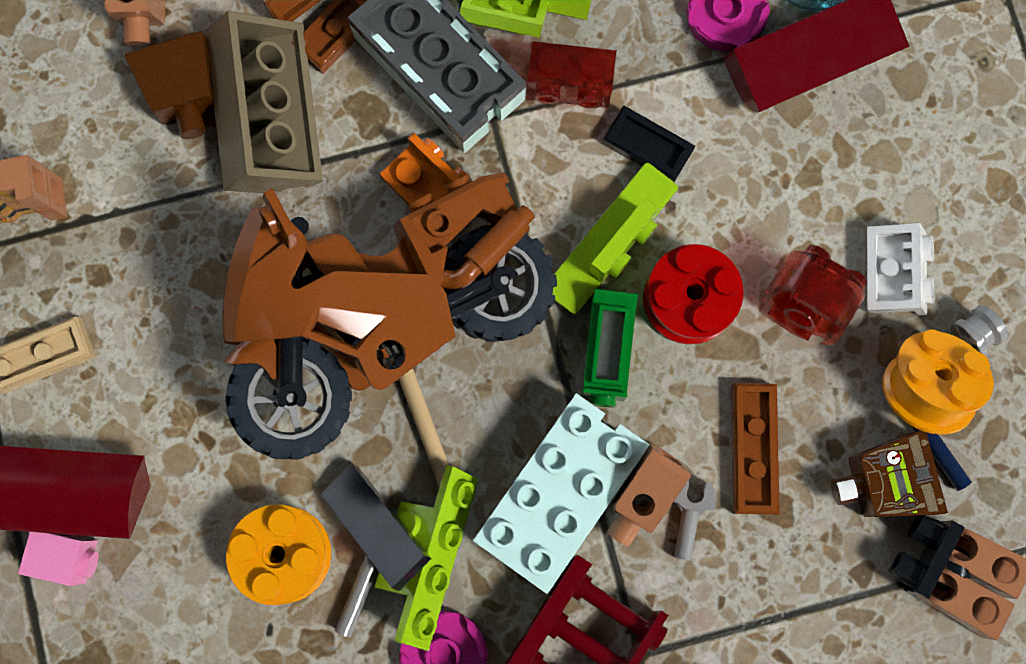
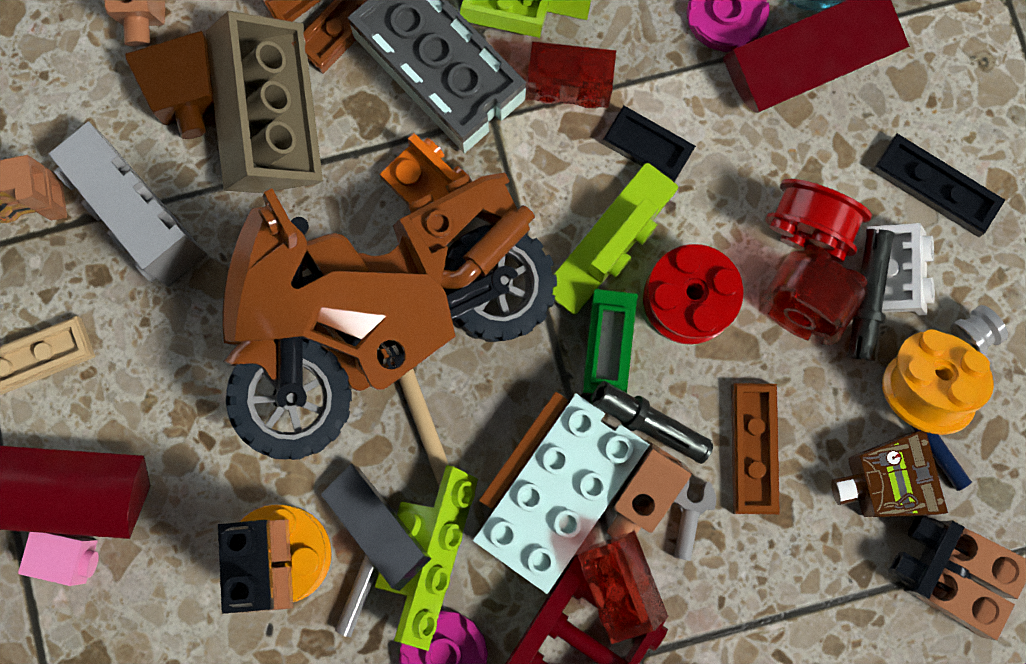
(126, 206): none -> light grey wedge
(246, 566): none -> black hips
(524, 451): none -> dark orange tile
(623, 587): none -> clear red brick
(638, 415): none -> pearl dark grey pin
(818, 217): none -> red wheel
(869, 314): none -> pearl dark grey pin
(938, 185): none -> black tile

